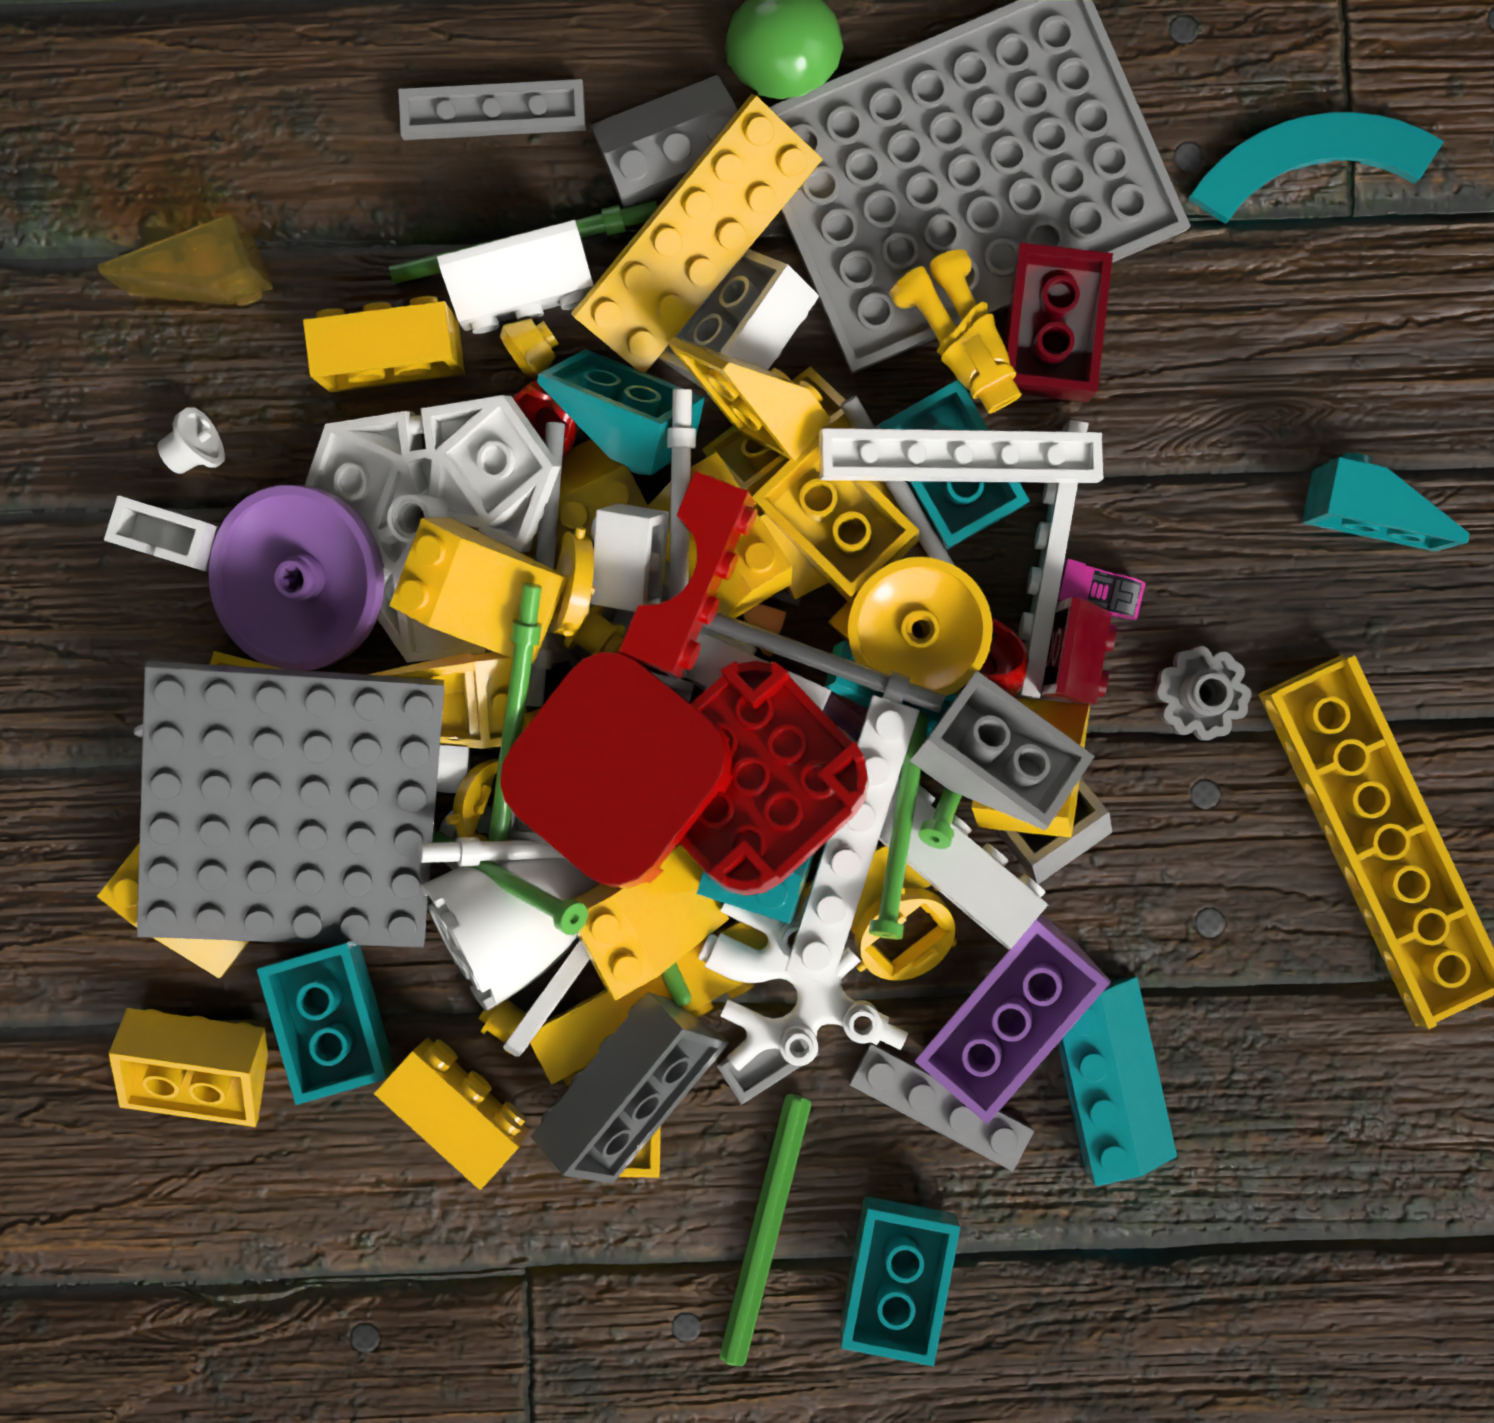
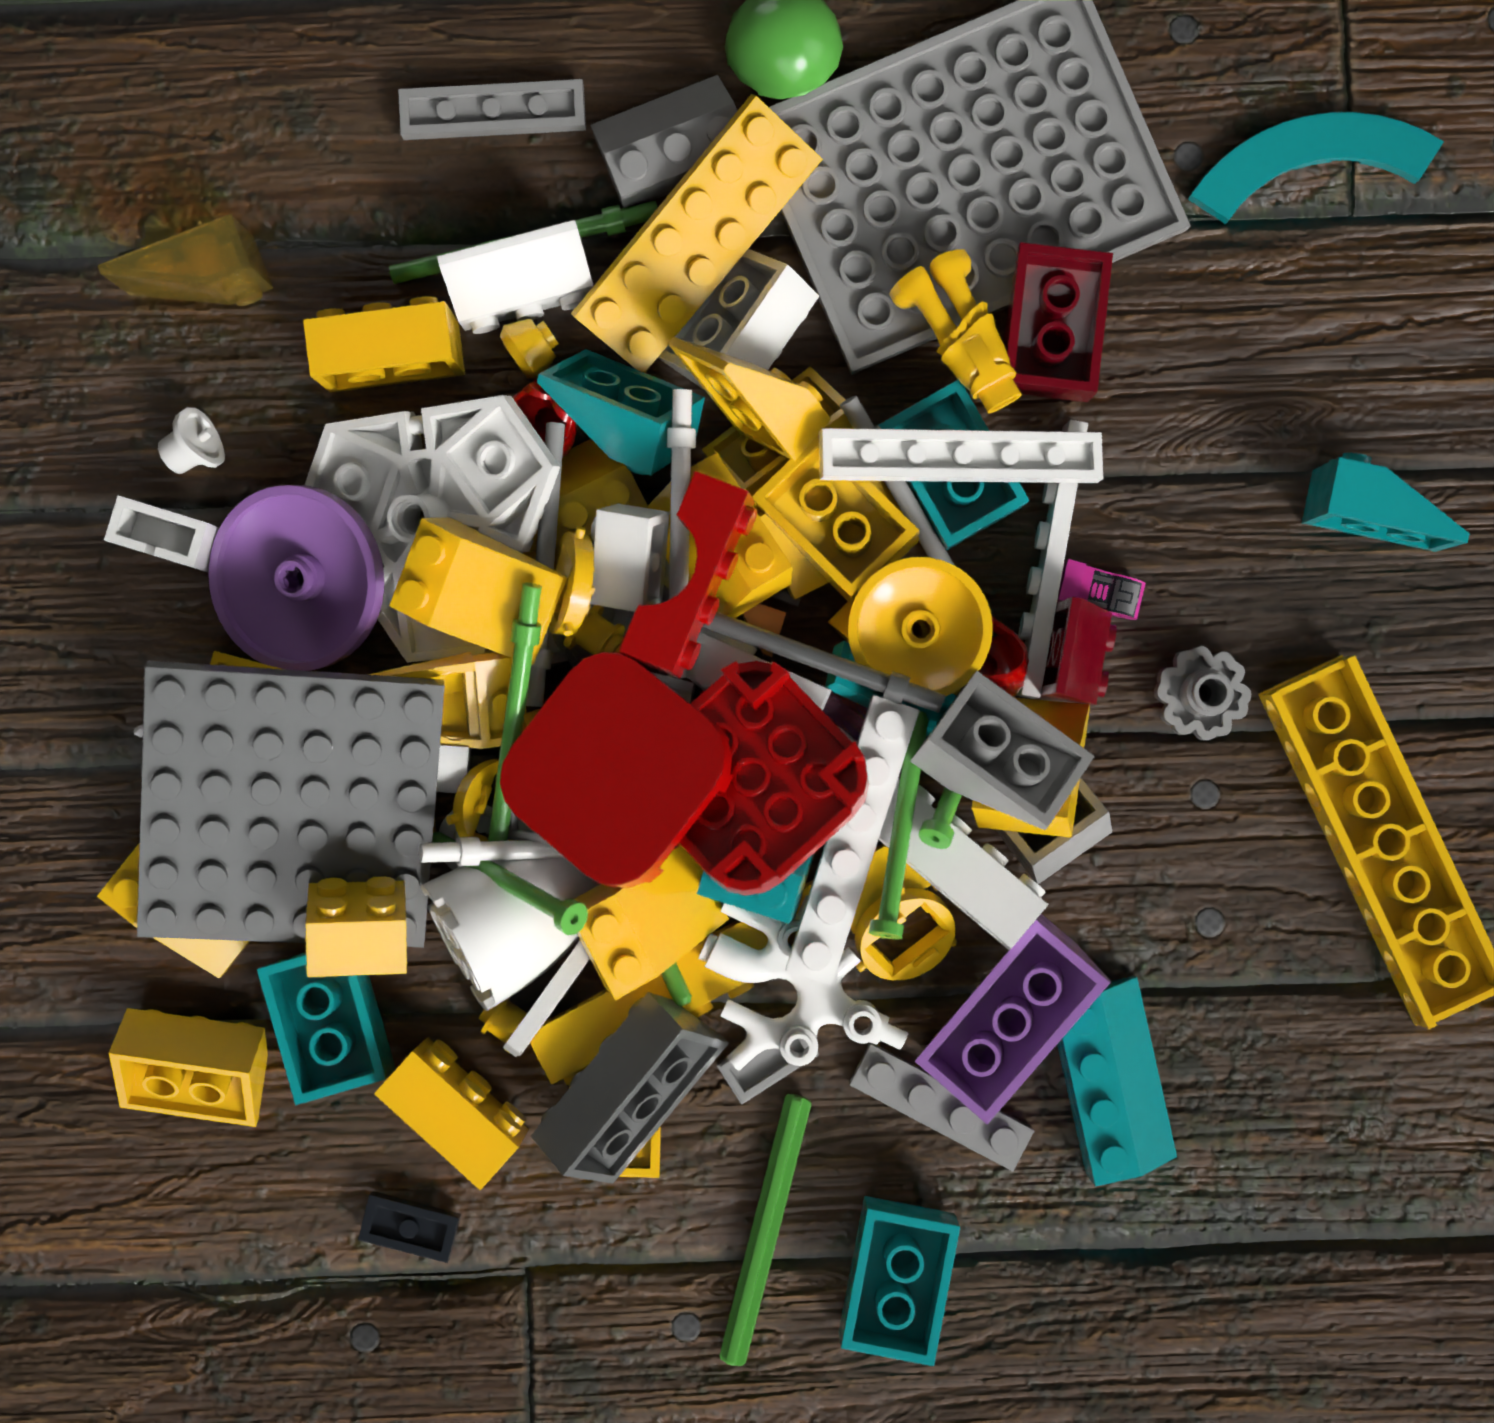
(356, 927): none -> yellow brick
(409, 1227): none -> black plate

